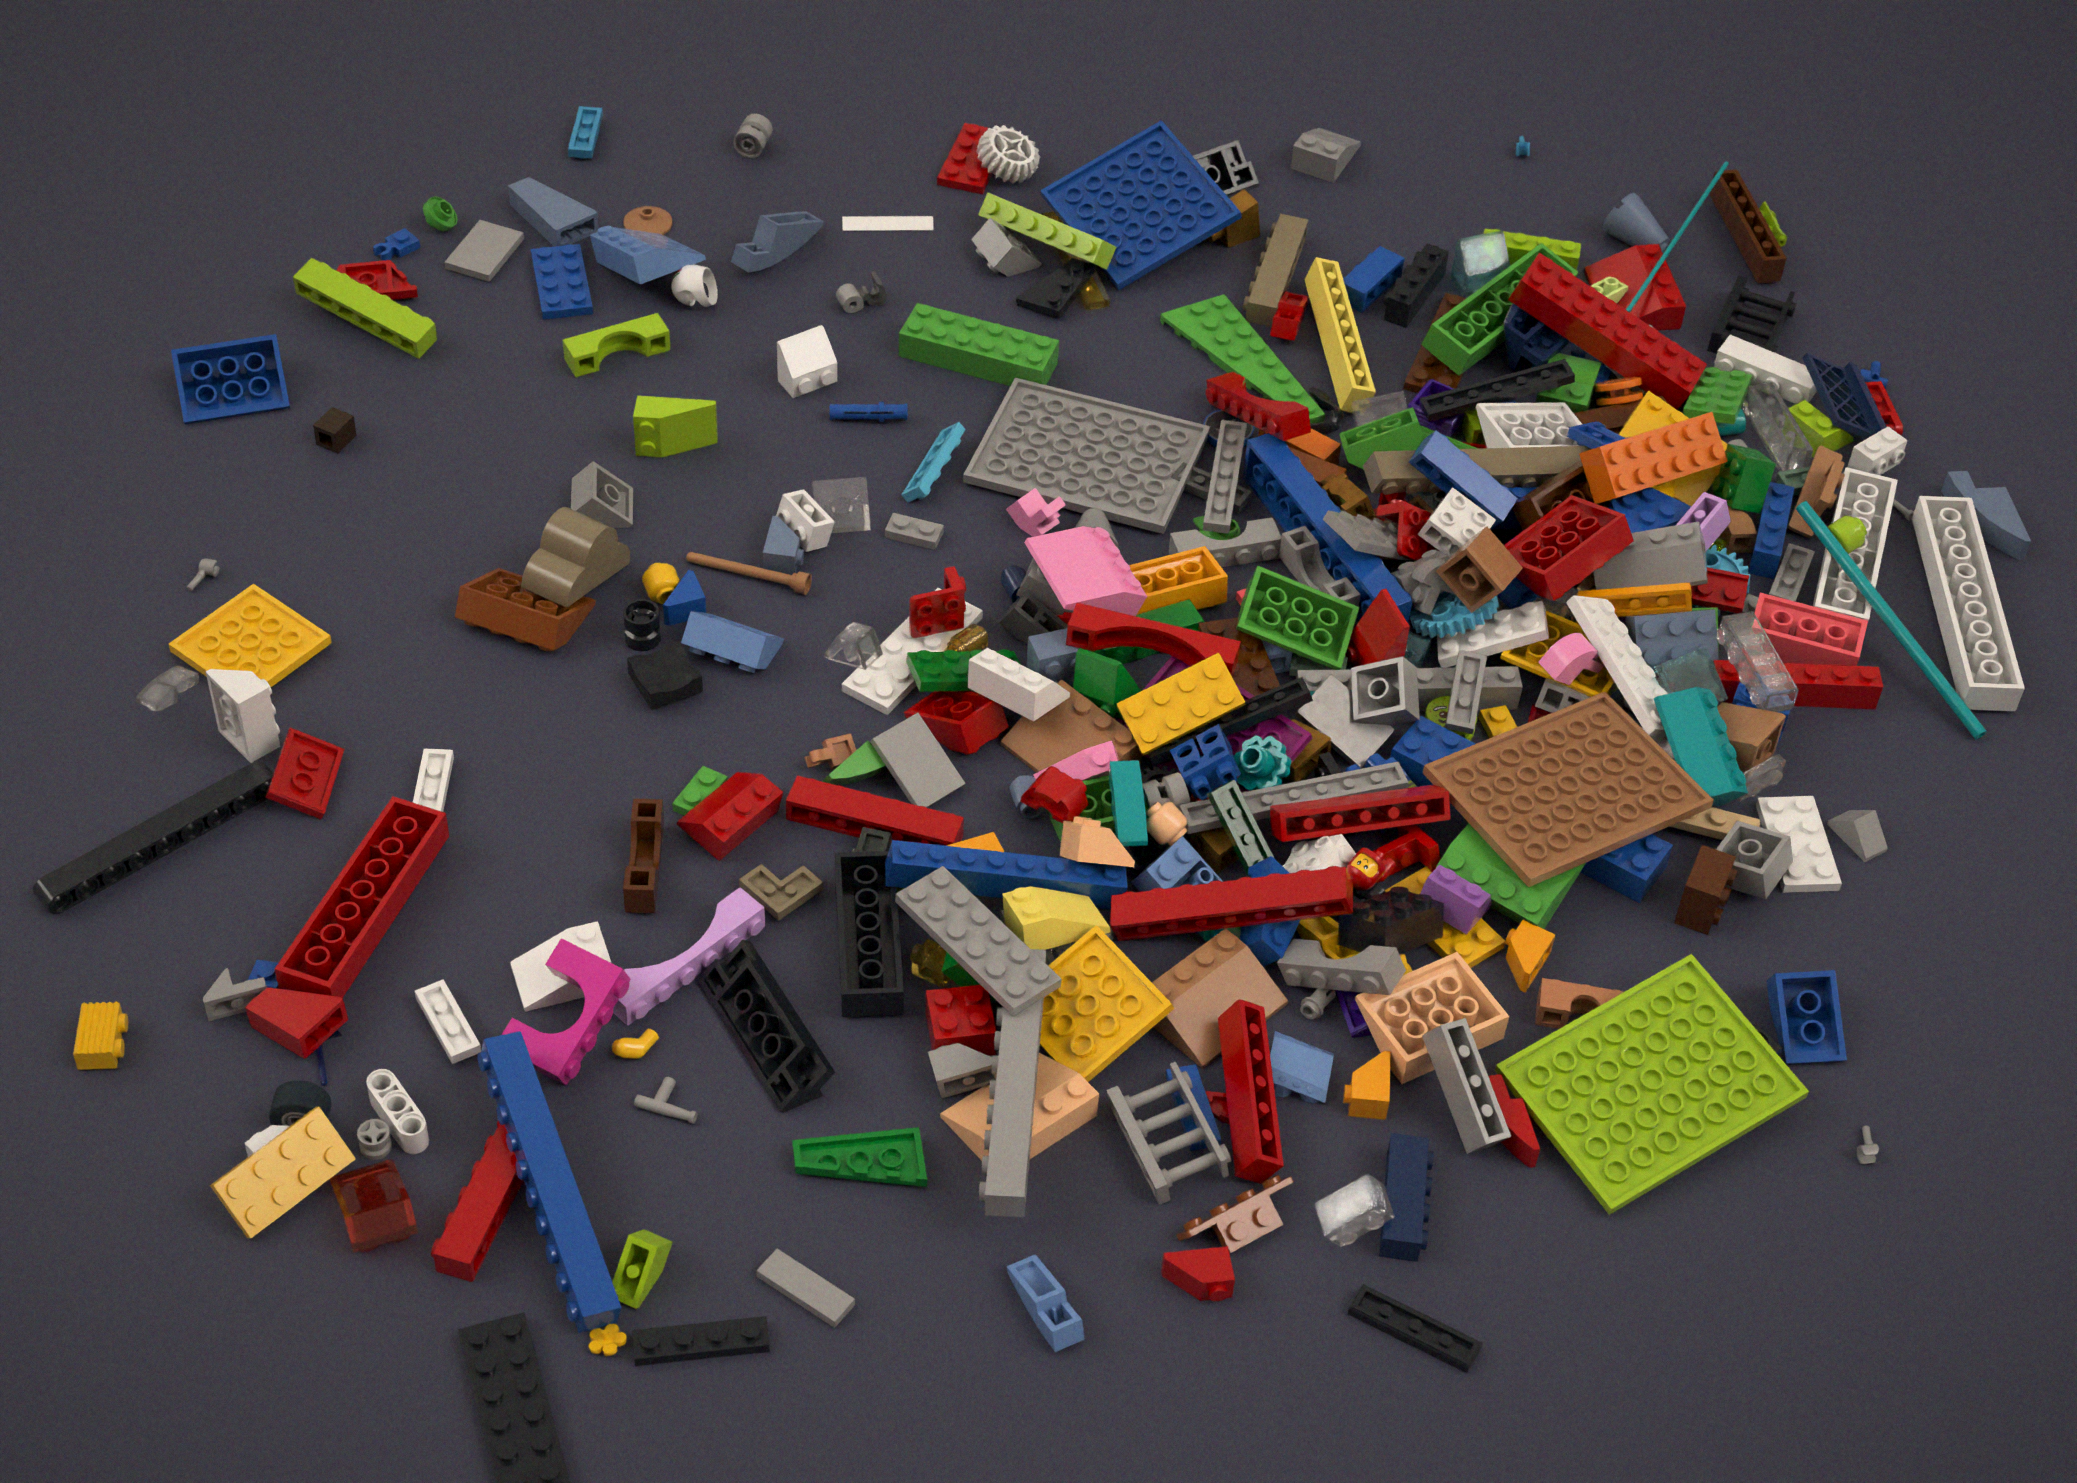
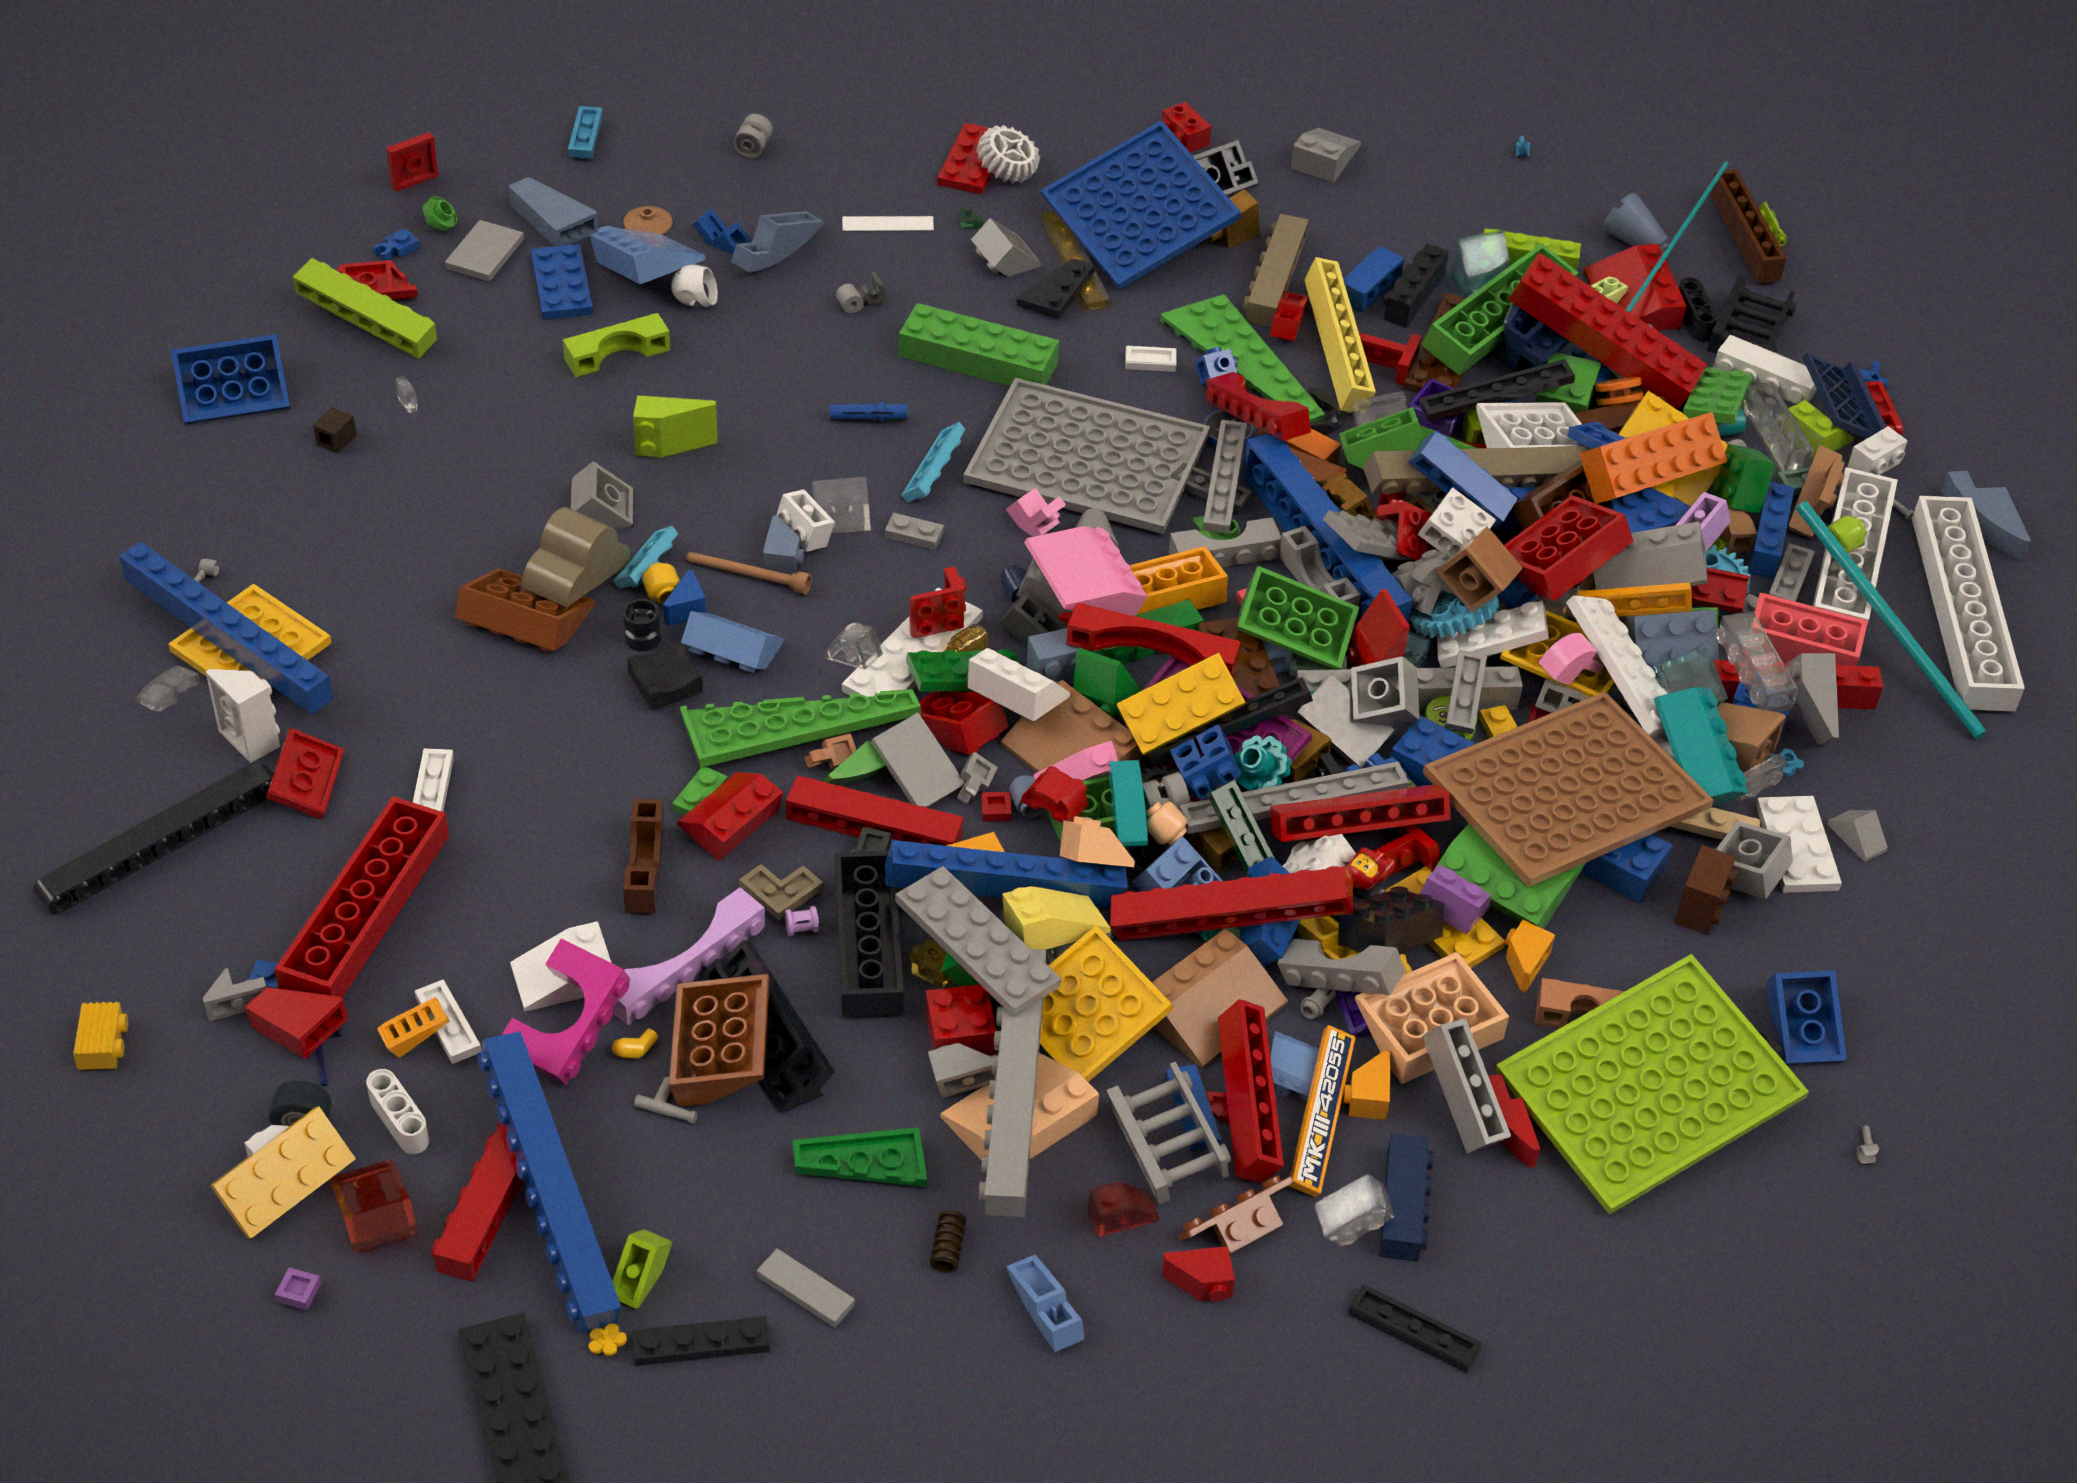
(226, 628): none -> blue brick
(297, 1288): none -> medium lavender plate
(368, 1135): light grey wheel -> none
(406, 394): none -> clear tile
(409, 1019): none -> light orange slope
(412, 161): none -> red plate
(648, 554): none -> medium azure plate
(716, 233): none -> blue slope
(718, 1038): none -> dark orange slope
(778, 723): none -> bright green wing
(793, 926): none -> lavender bush
(806, 362): white slope -> none
(948, 1241): none -> dark brown piece
(970, 220): none -> clear green tile
(978, 776): none -> light grey plate
(996, 806): none -> red tile
(1047, 231): lime brick -> none
(1120, 1207): none -> clear red slope
(1150, 358): none -> white tile
(1187, 126): none -> red brick
(1215, 364): none -> brick
(1322, 1111): none -> tile
(1391, 353): none -> red bracket
(1699, 313): none -> black beam
(1792, 762): none -> dark azure plate
(1817, 693): none -> light grey slope

